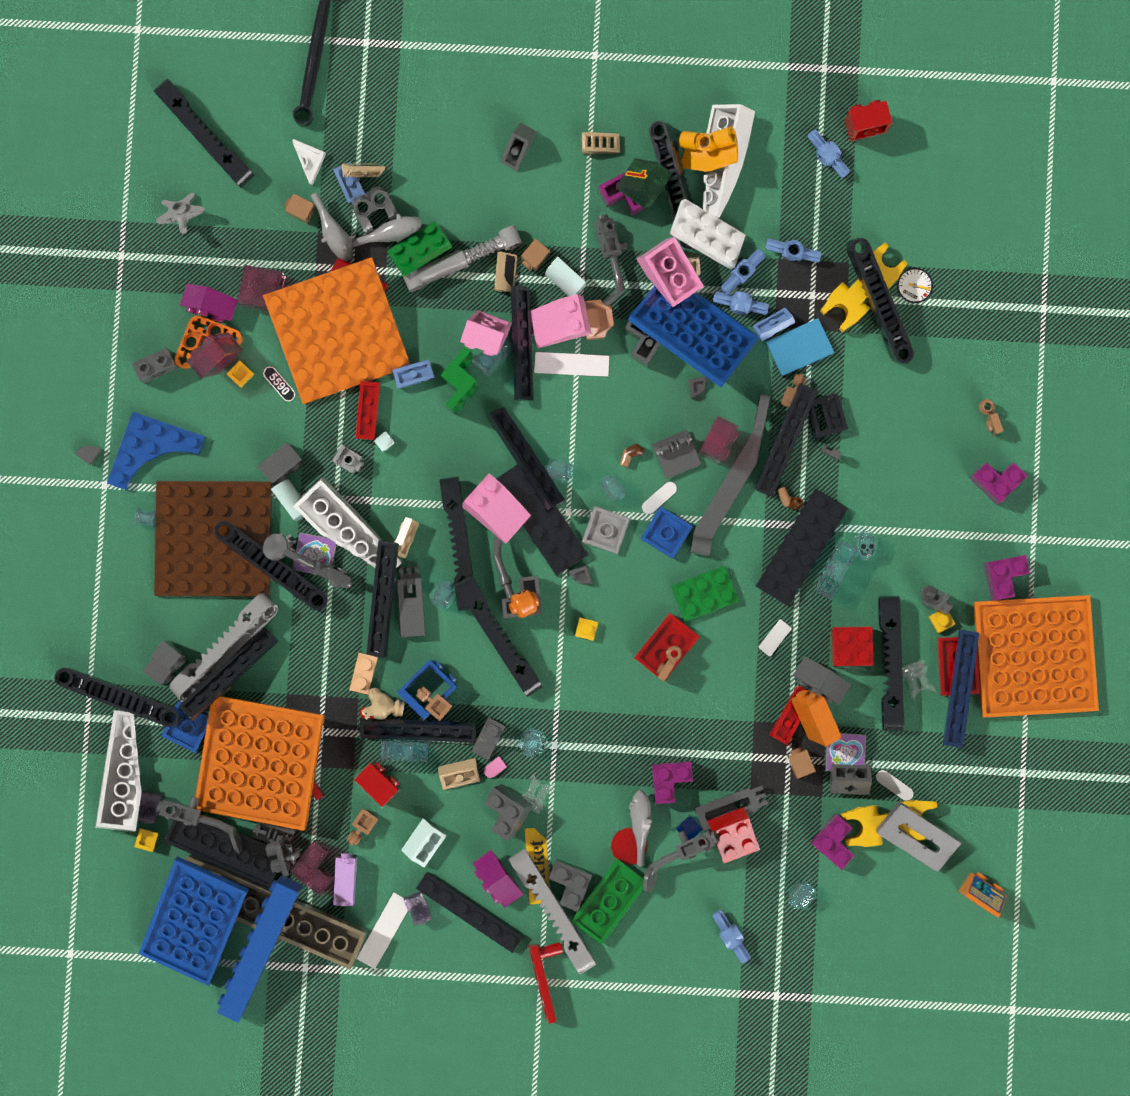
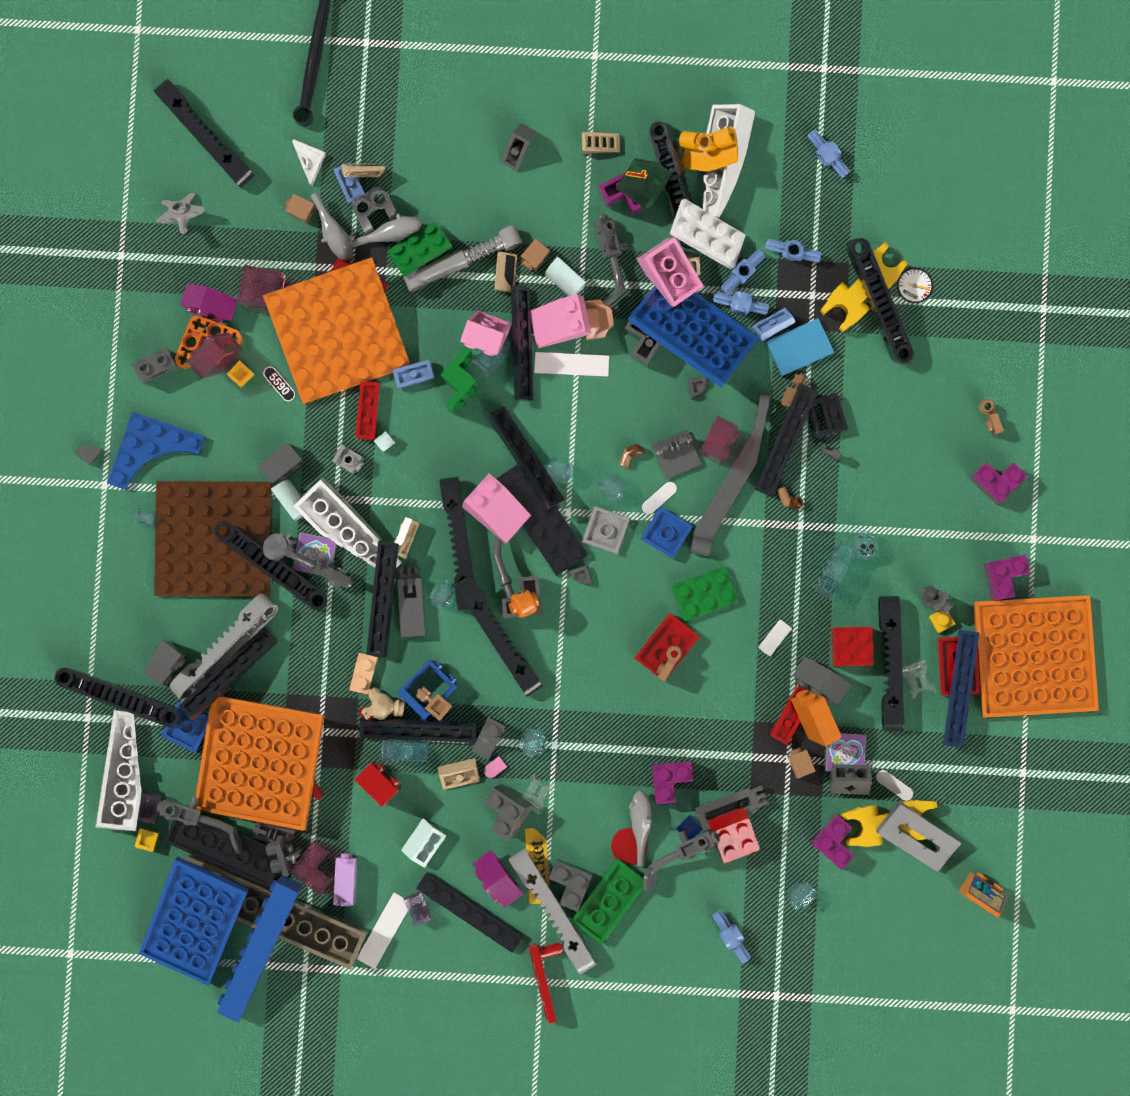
(364, 822): medium nougat plate -> none
(586, 629): yellow plate -> none
(801, 547): black plate -> none
(868, 120): red brick -> none

